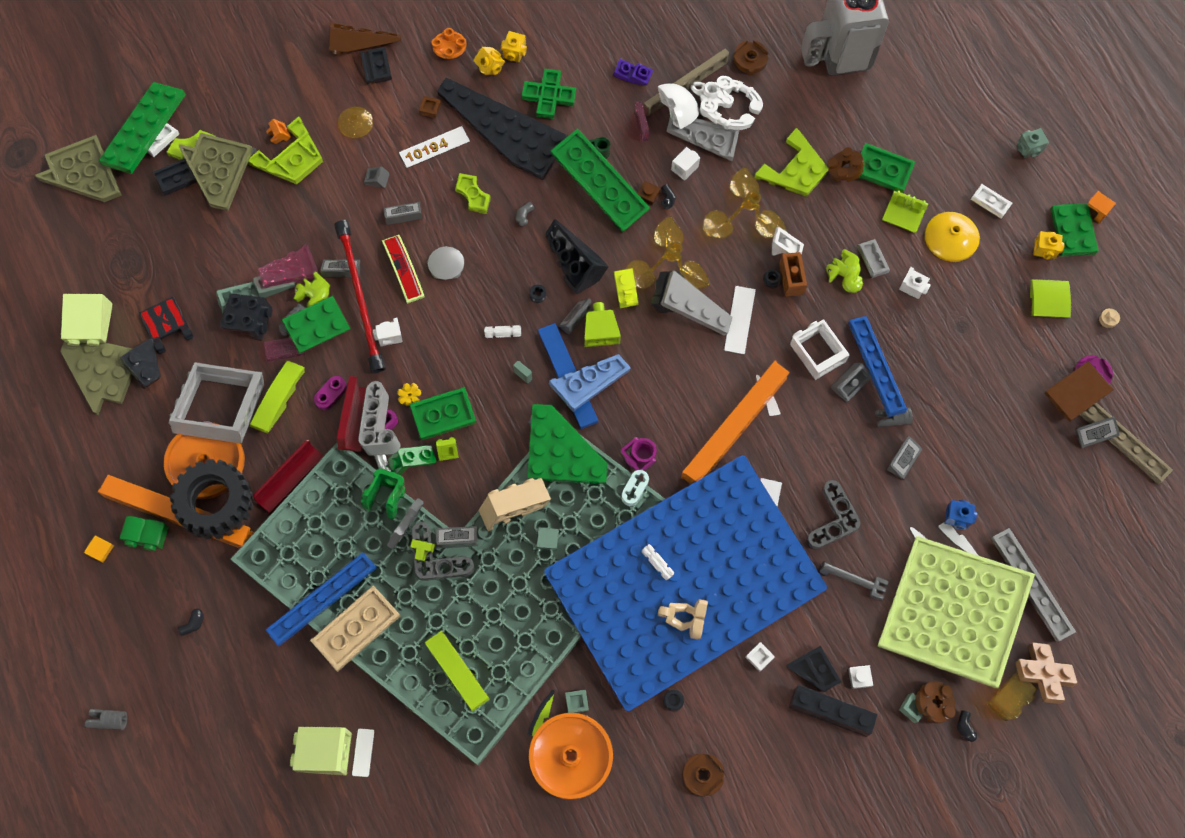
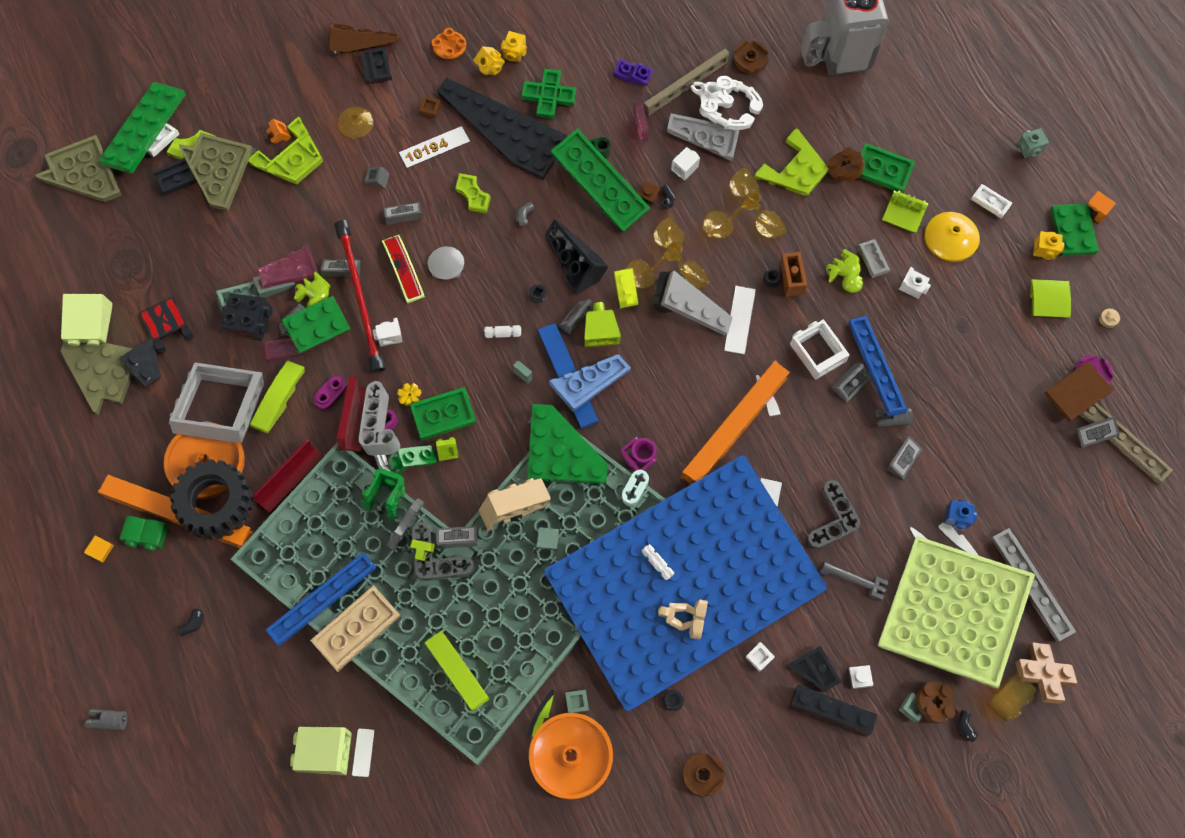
(681, 104): white brick -> none
(785, 243): white slope -> none

